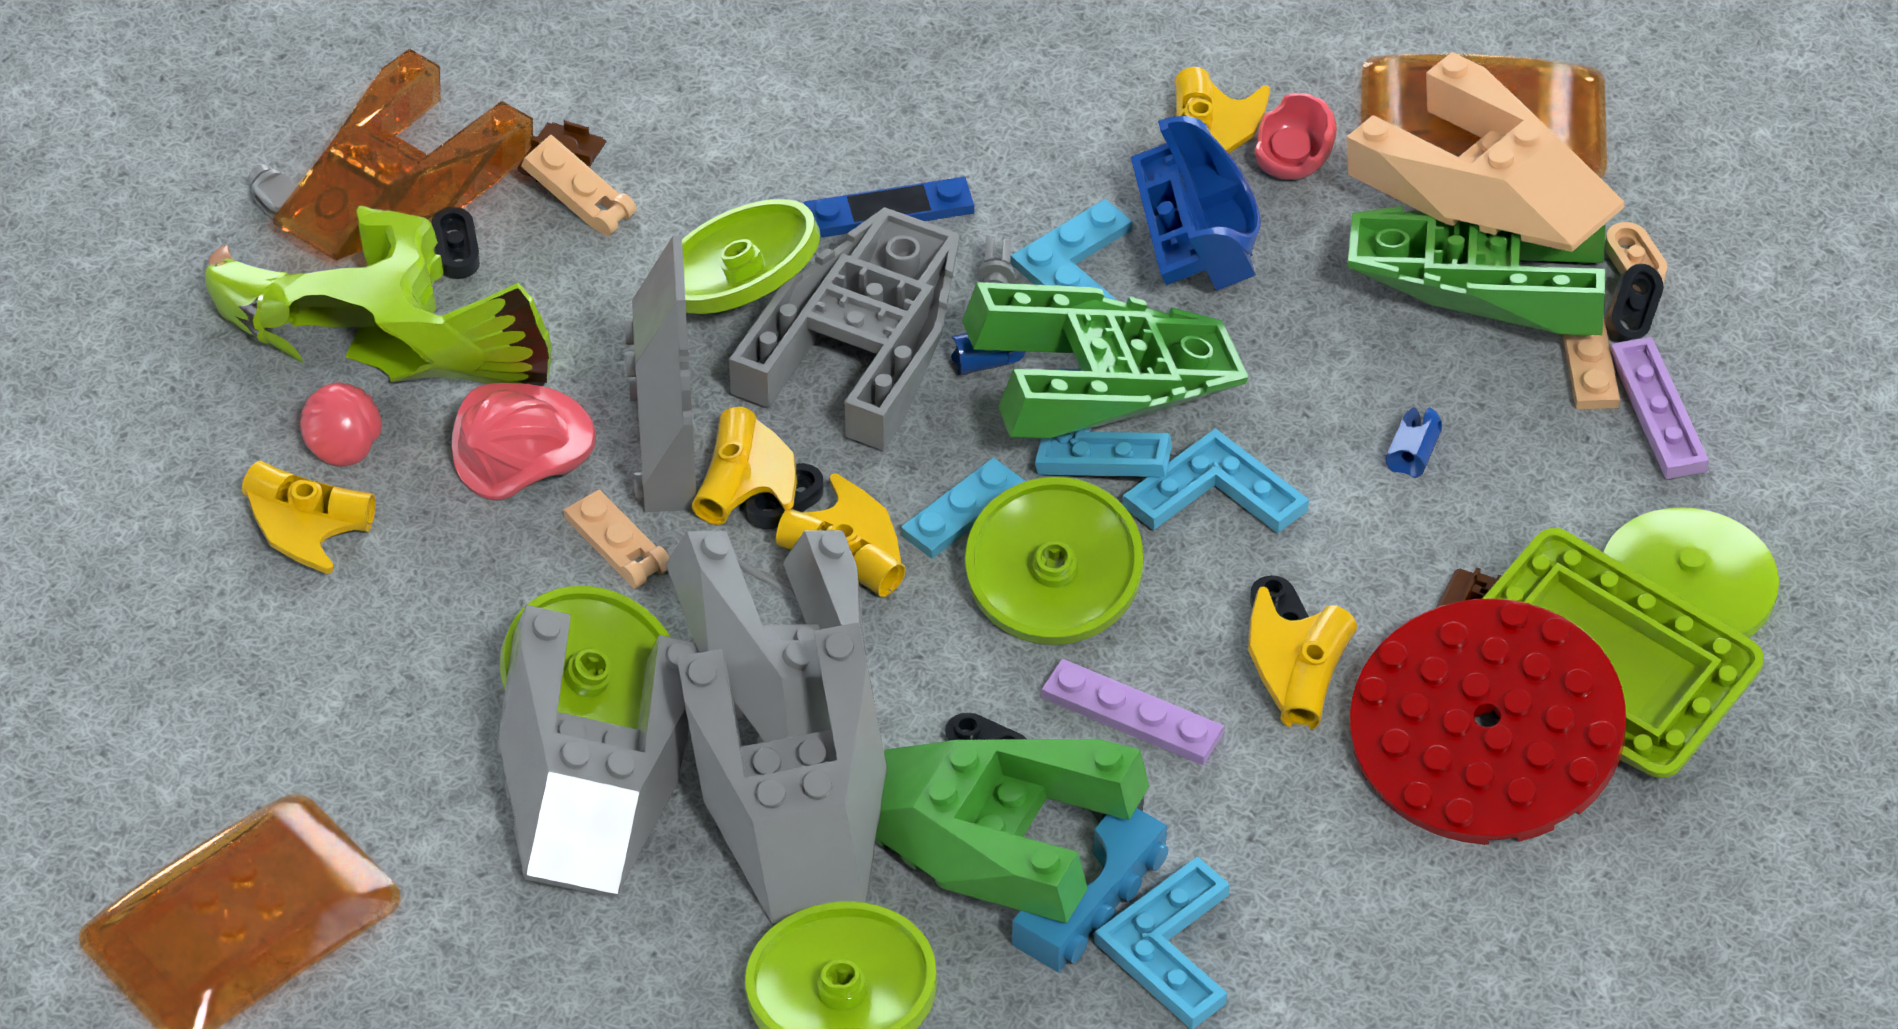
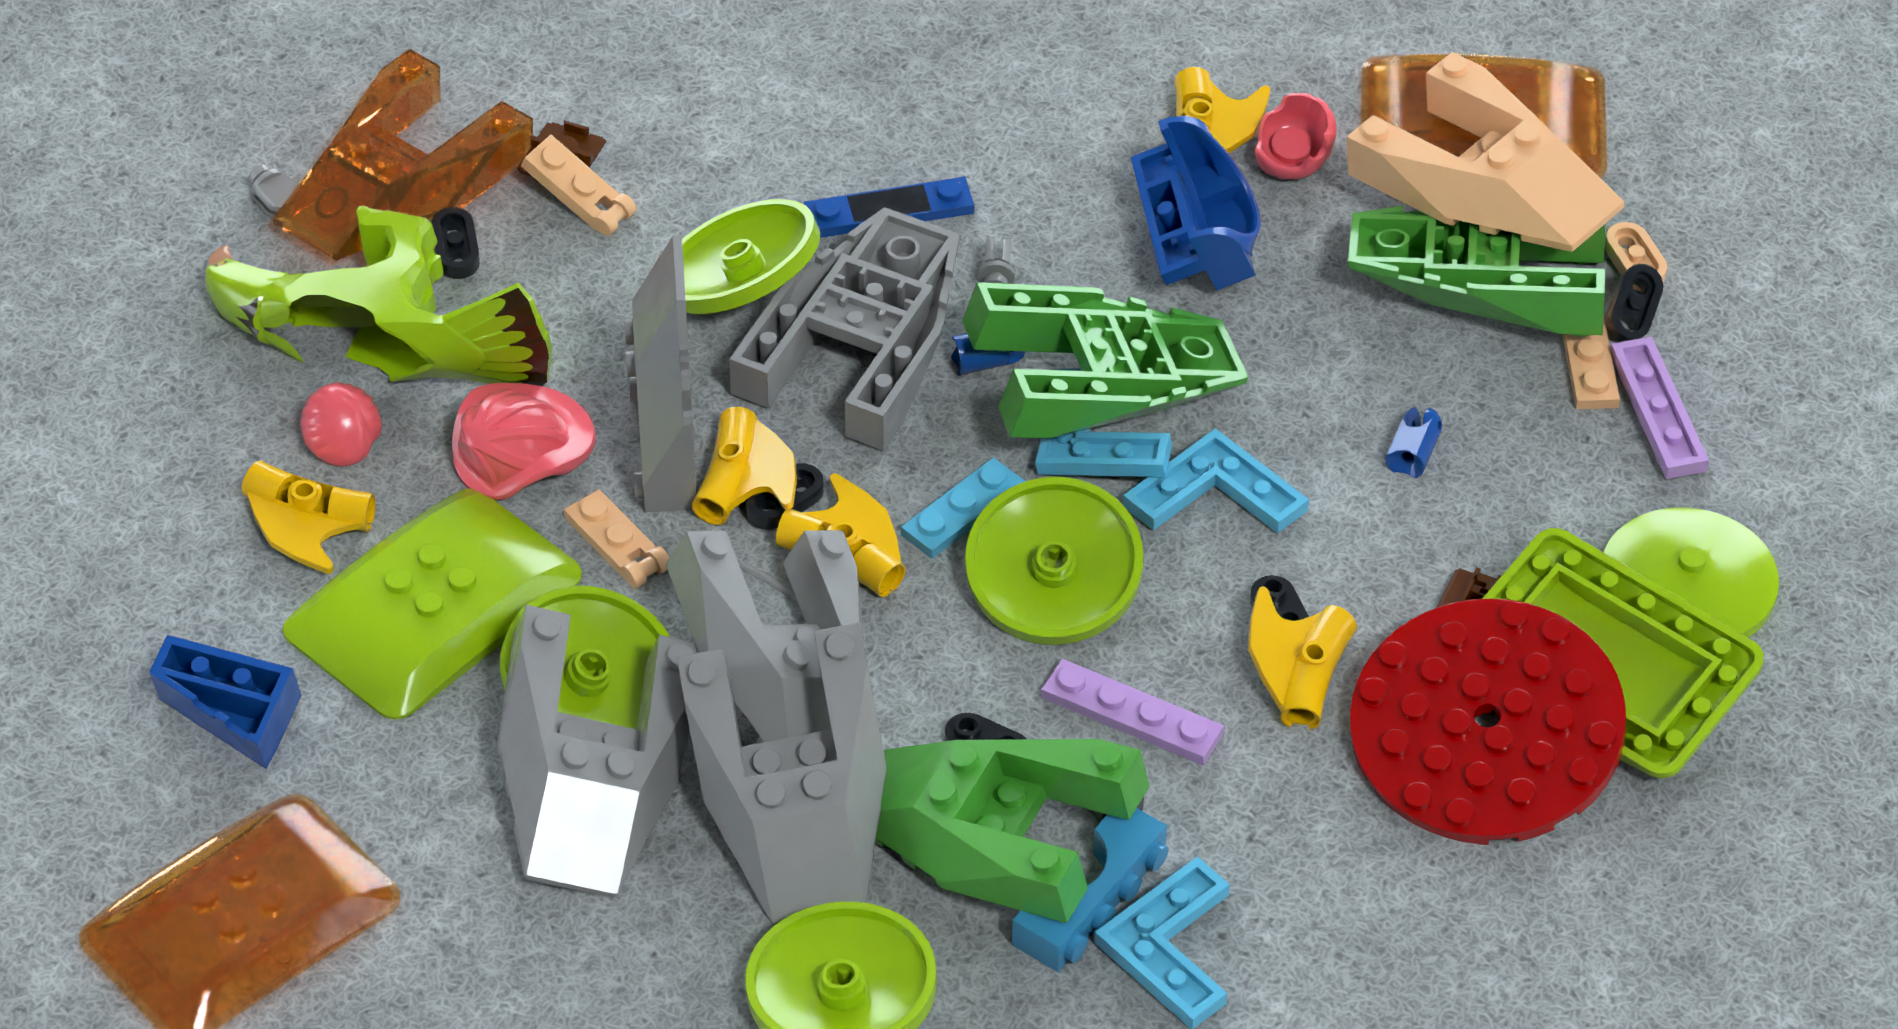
(228, 694): none -> blue wedge
(427, 602): none -> lime wedge
(1054, 255): medium azure plate -> none

